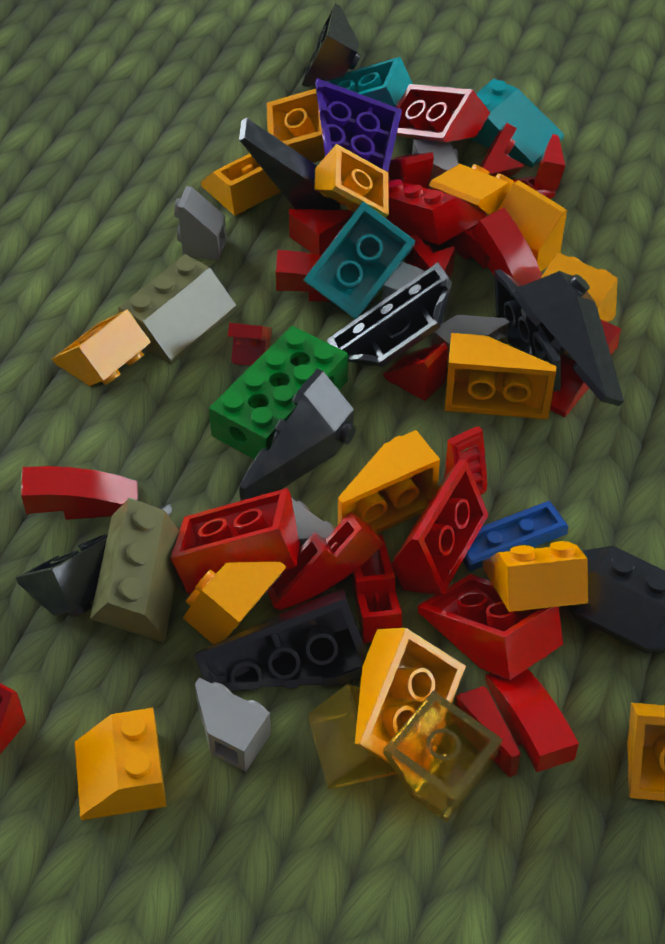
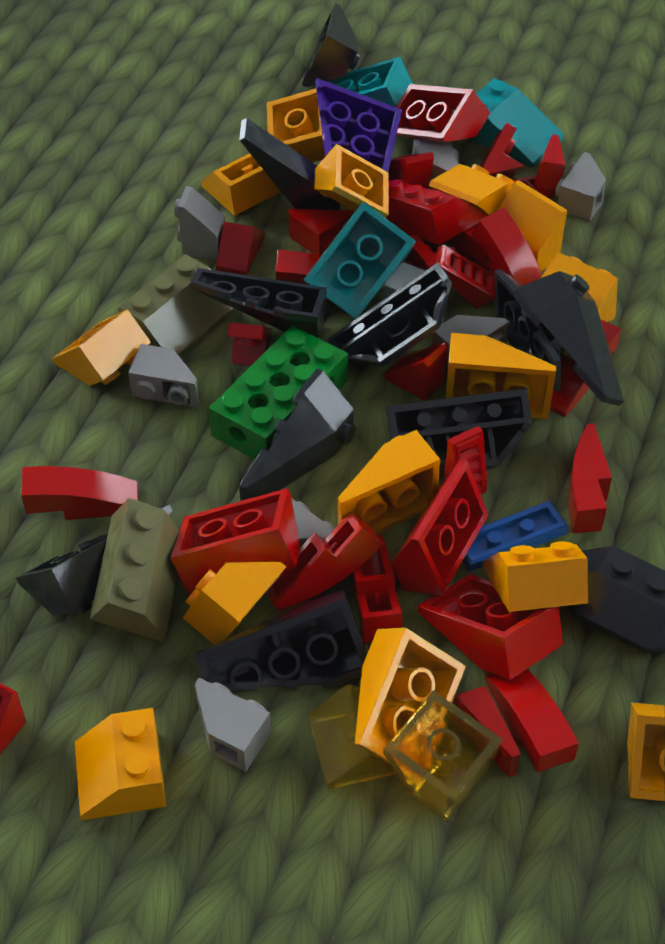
(163, 377): none -> light grey slope
(238, 248): none -> red slope
(268, 300): none -> black wedge
(467, 277): none -> red slope
(500, 415): none -> black wedge
(582, 188): none -> light grey slope
(588, 484): none -> red slope

